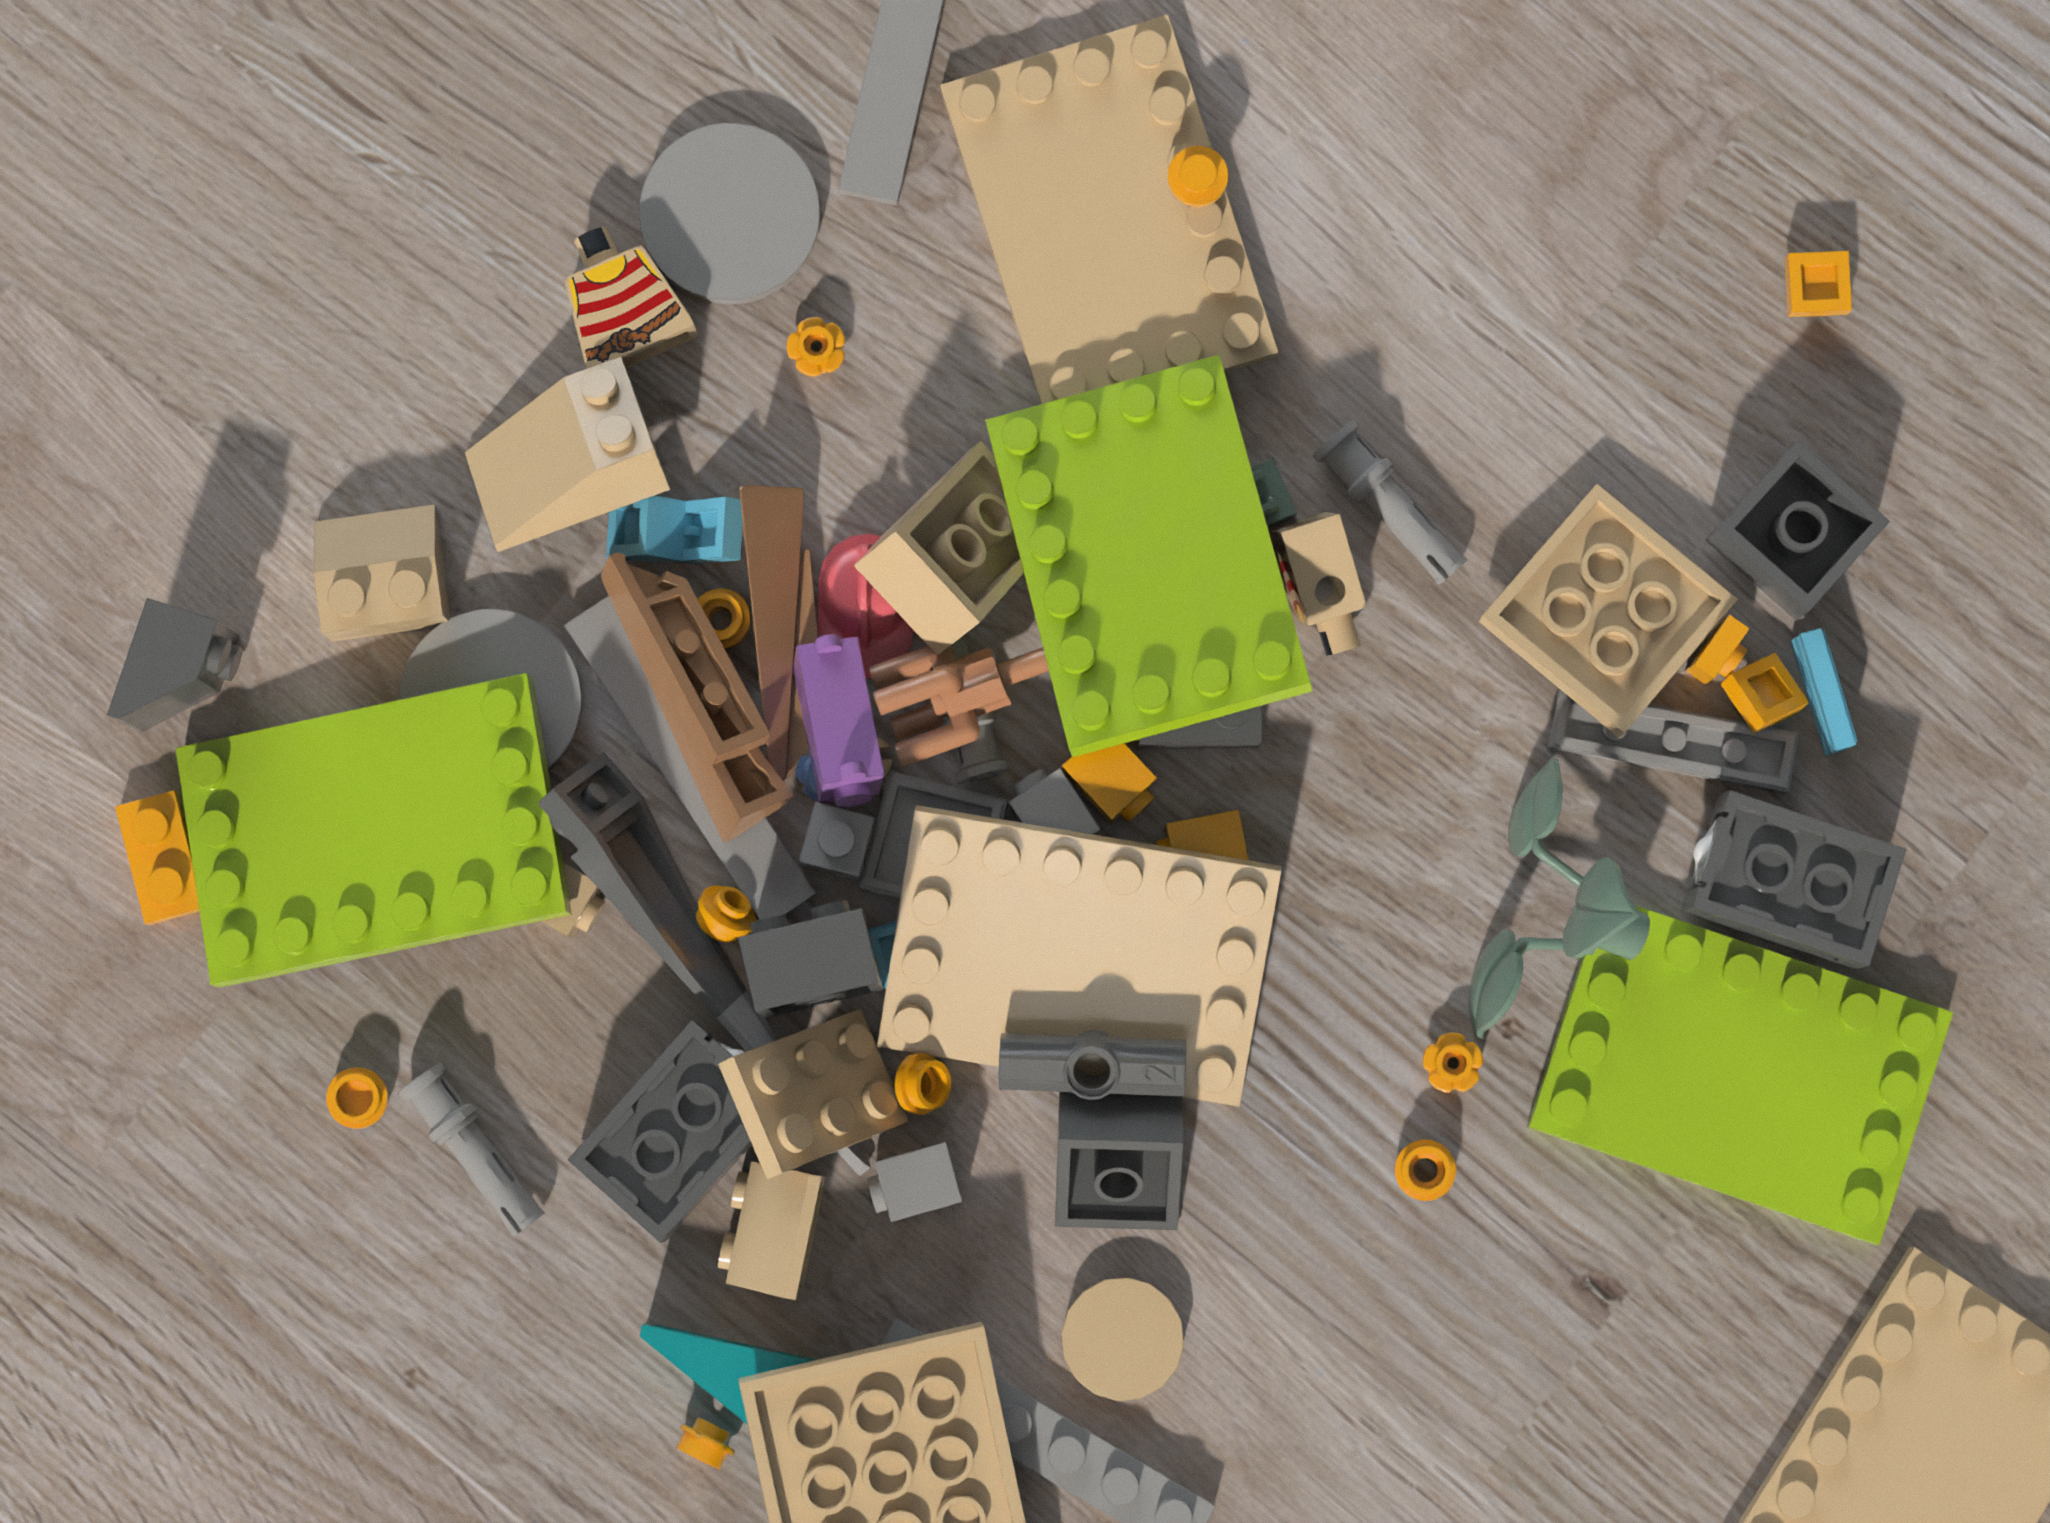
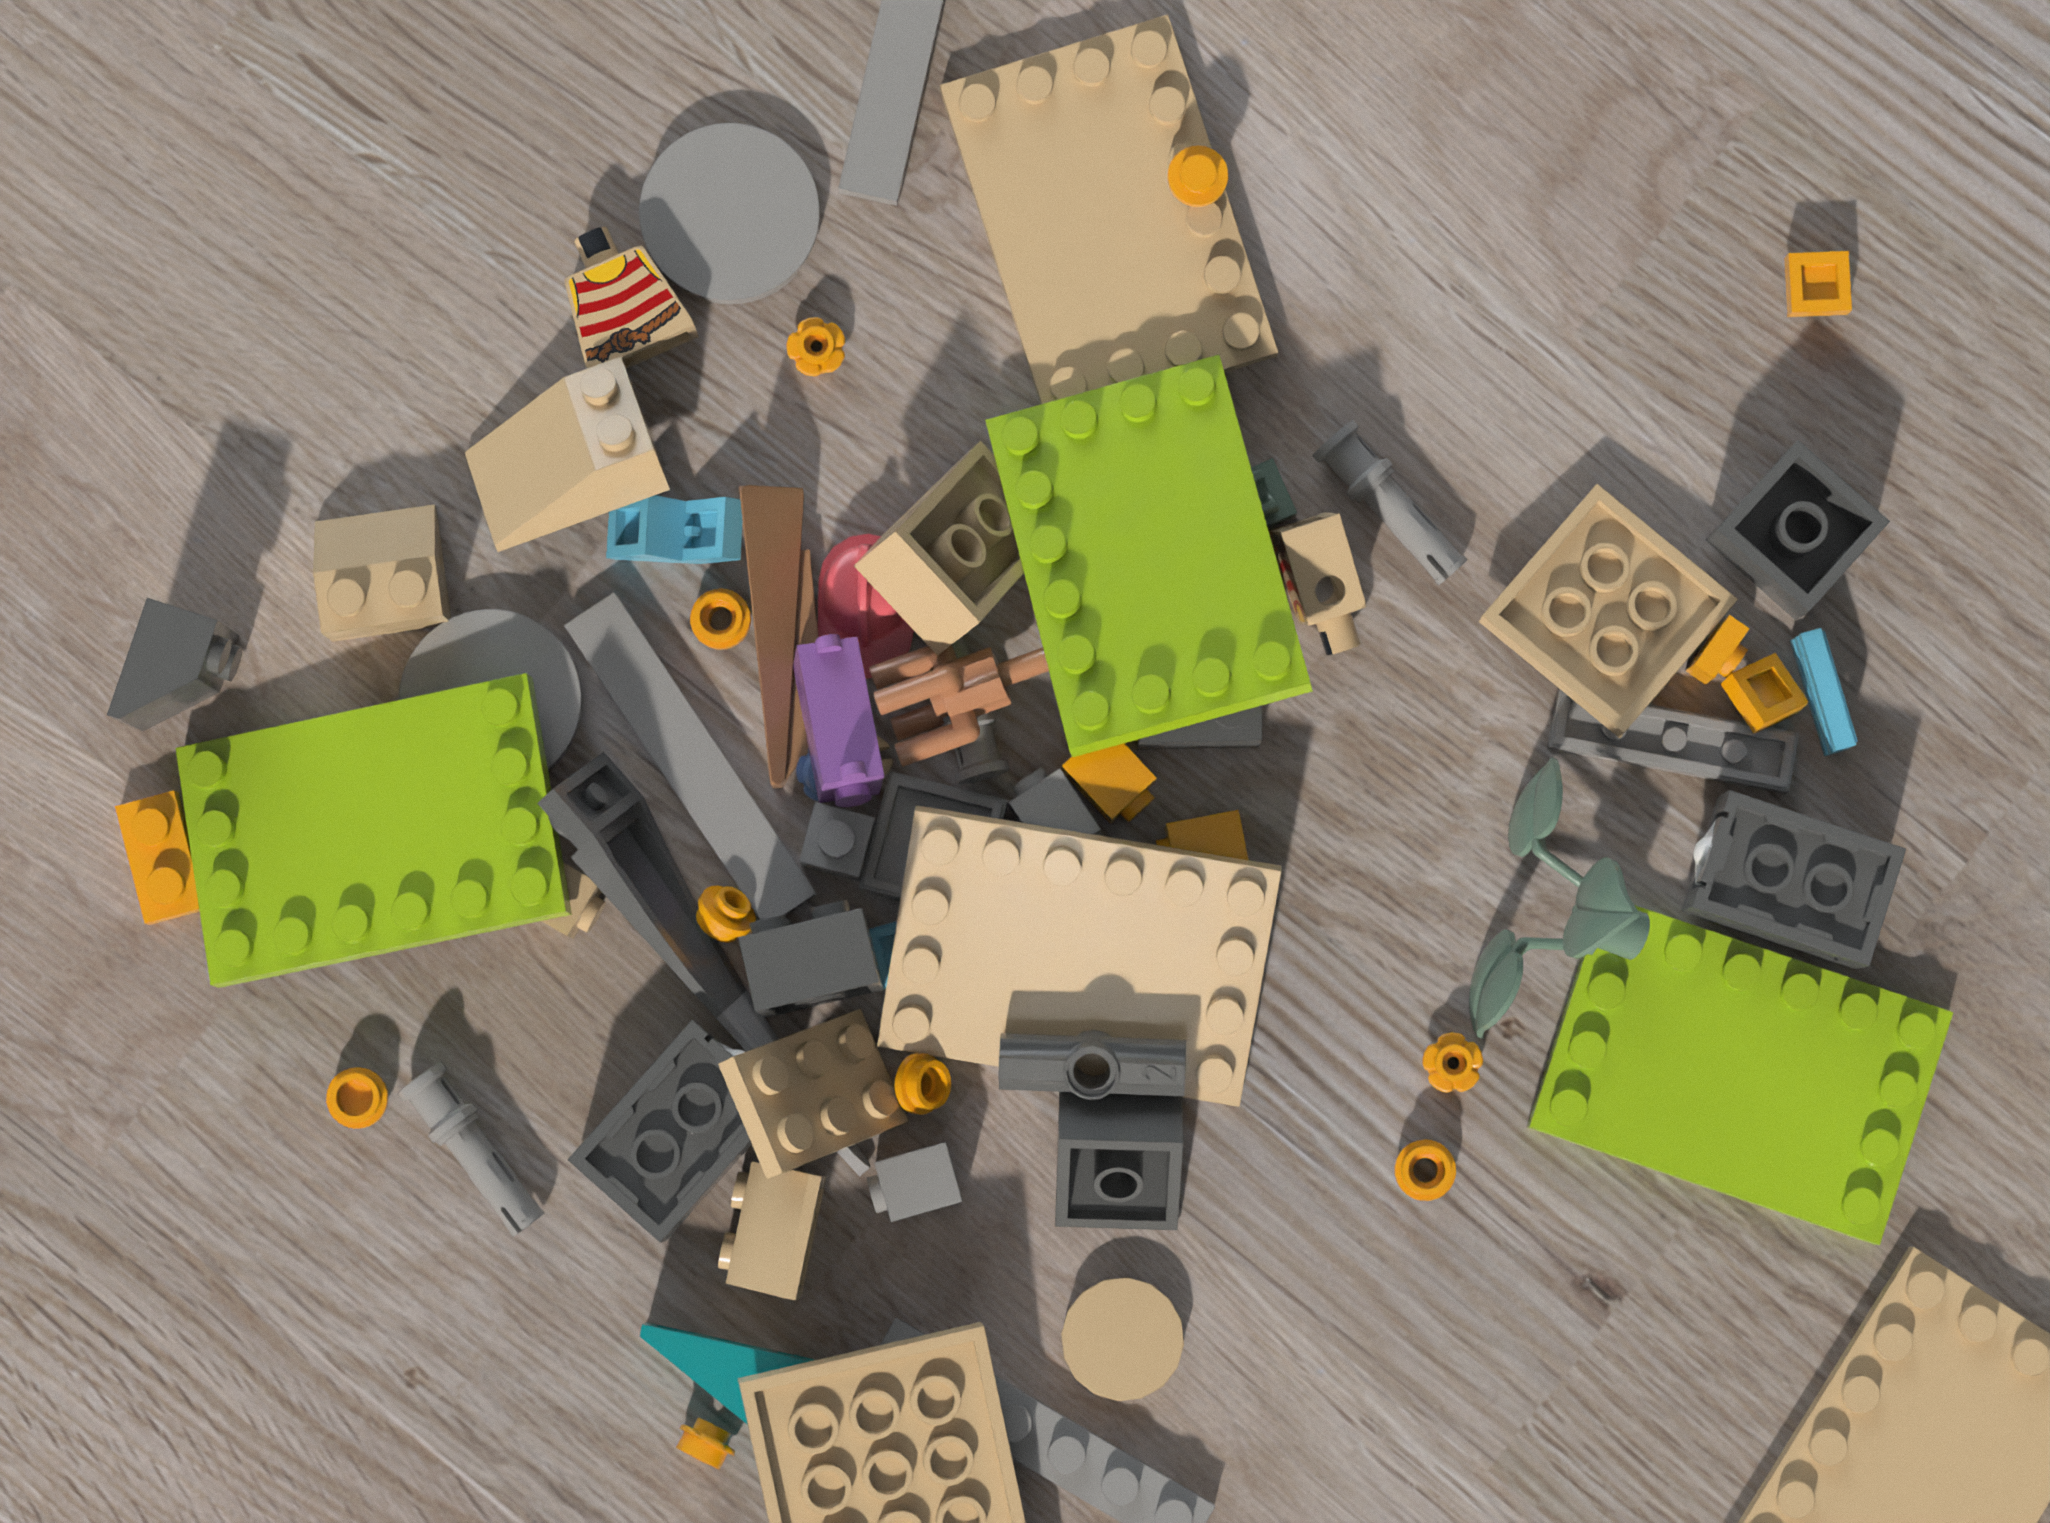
(698, 695): medium nougat wedge -> none

